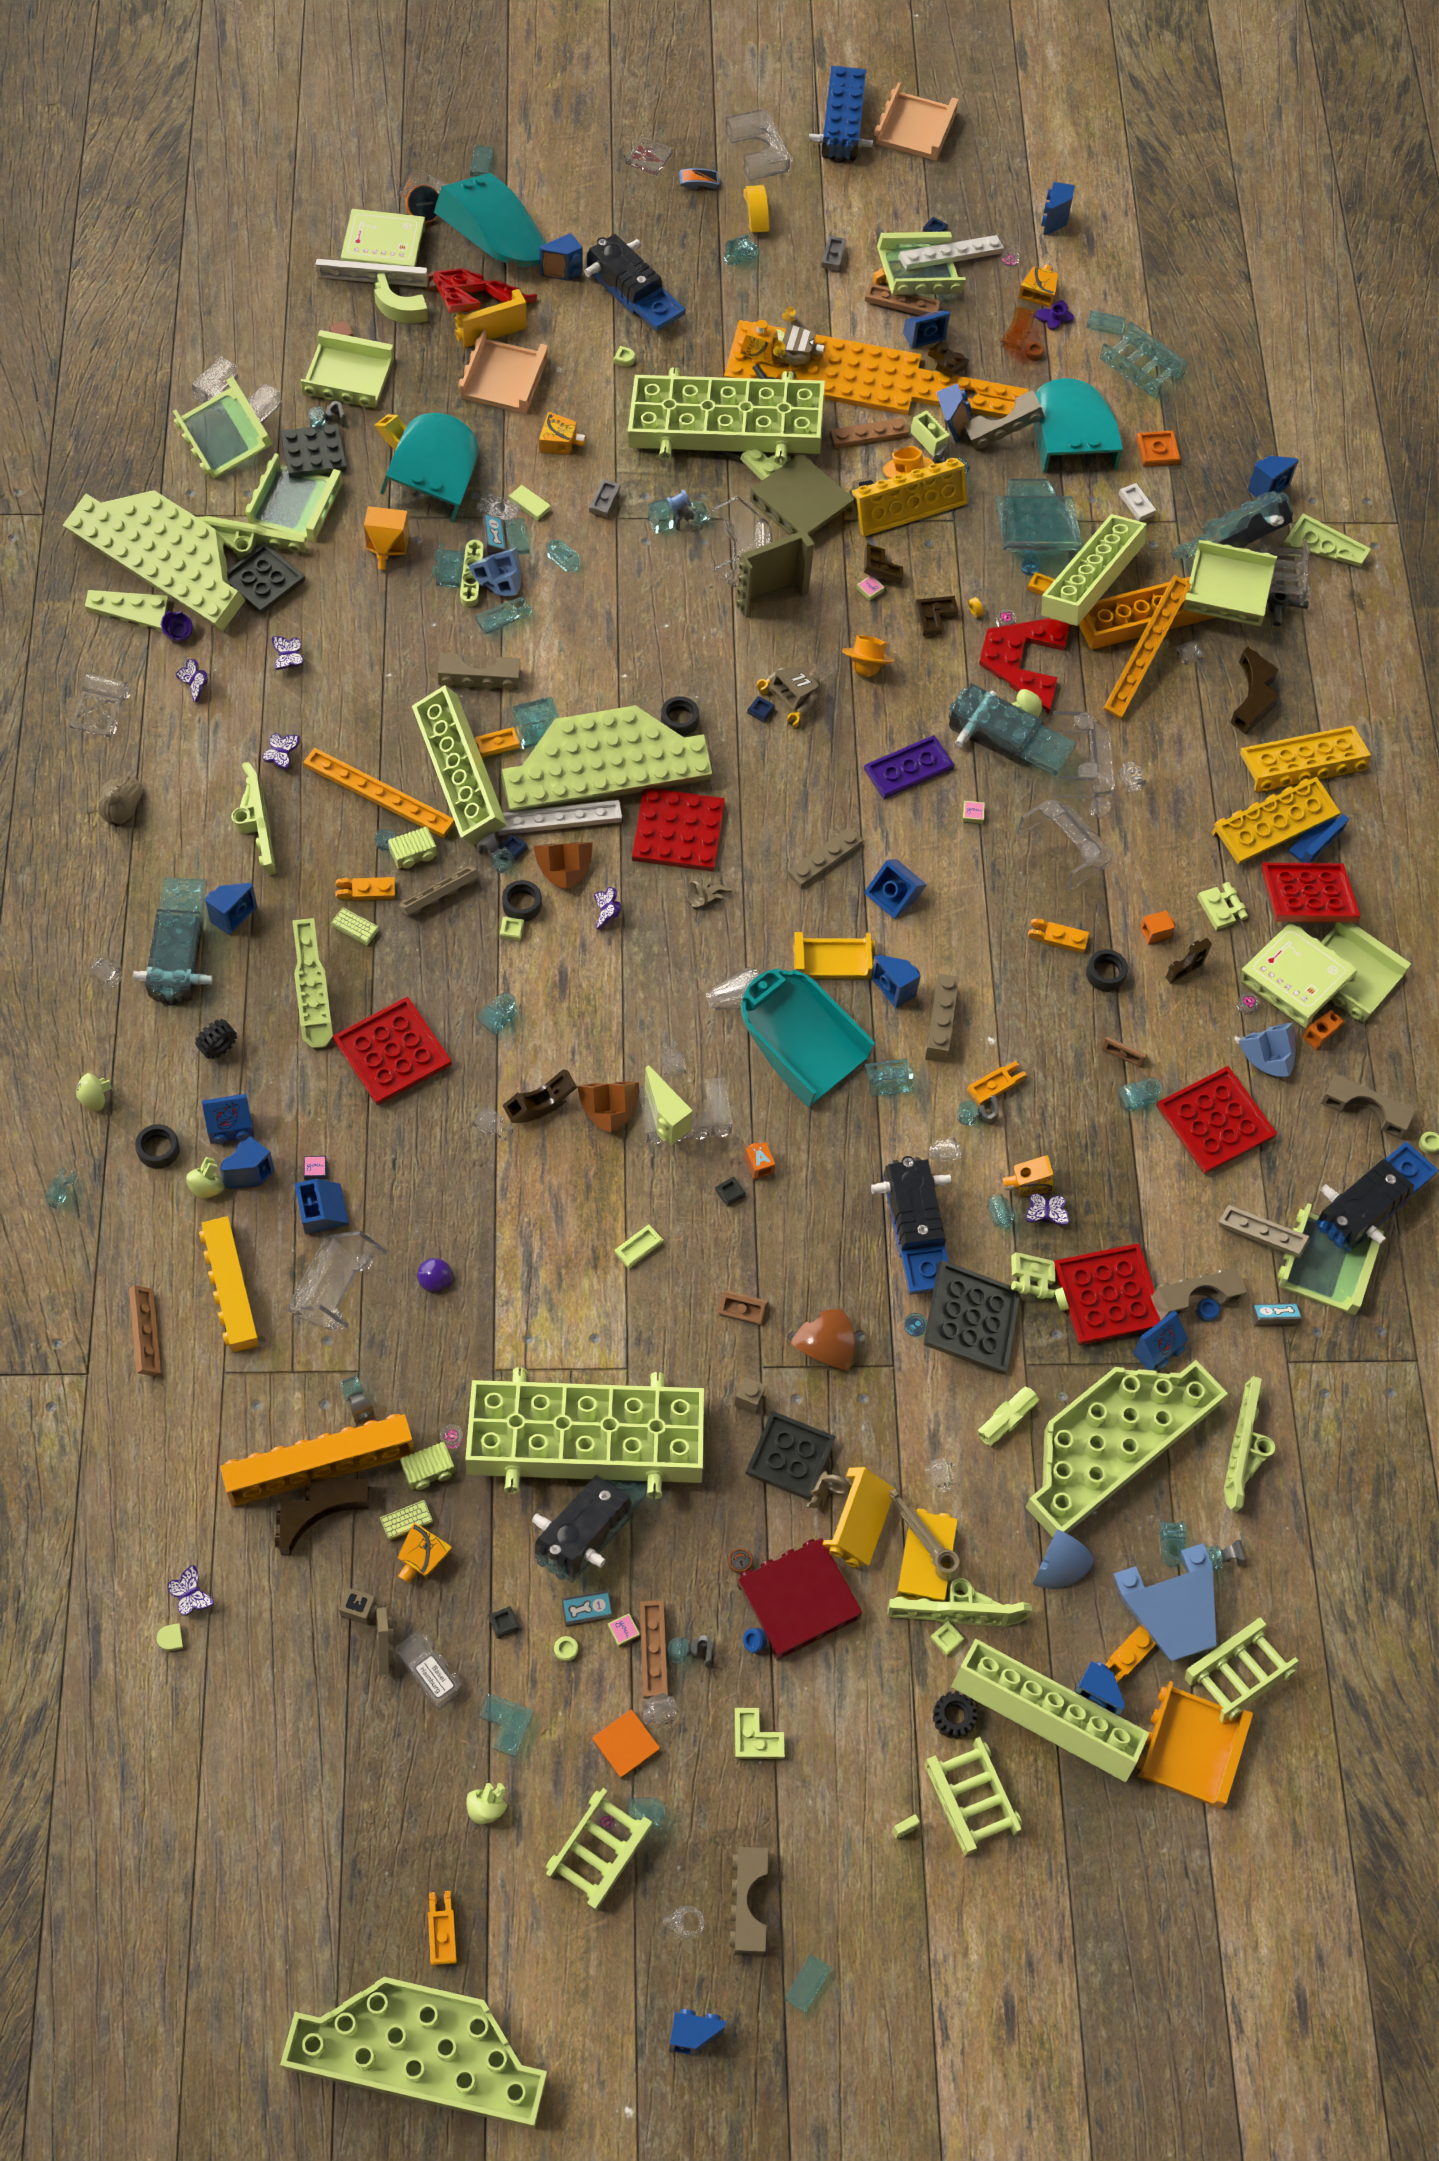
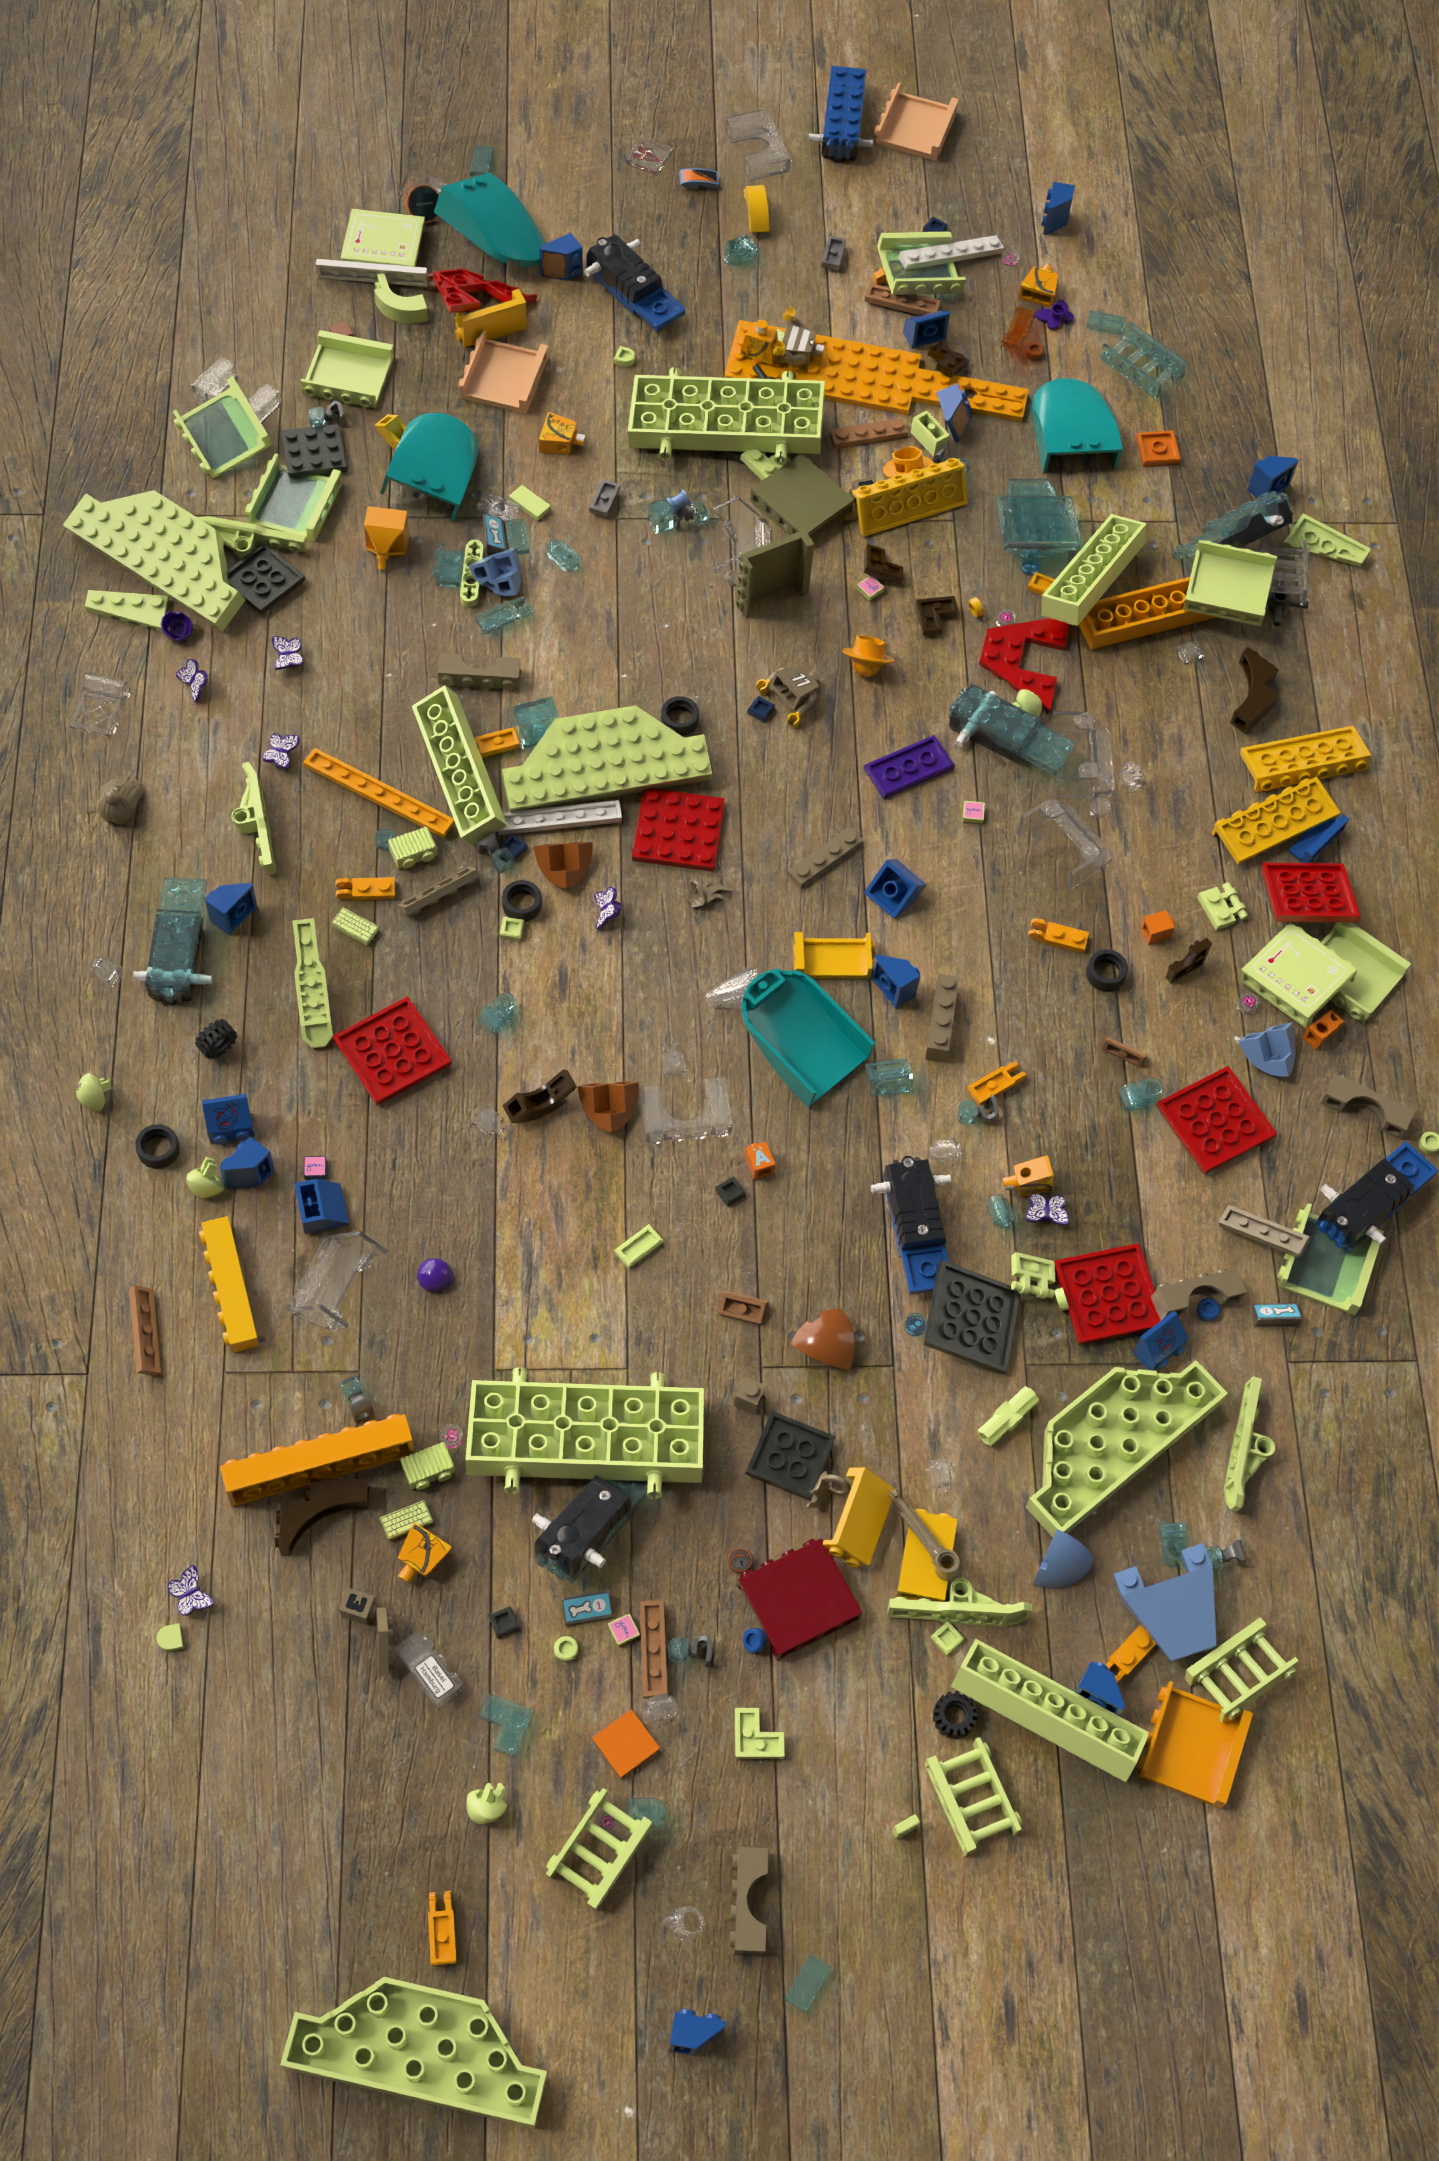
(57, 1191): clear light blue plate -> none
(668, 1110): yellowish green slope -> none
(985, 431): dark tan arch -> none
(1137, 502): white plate -> none
(1147, 647): light orange plate -> none

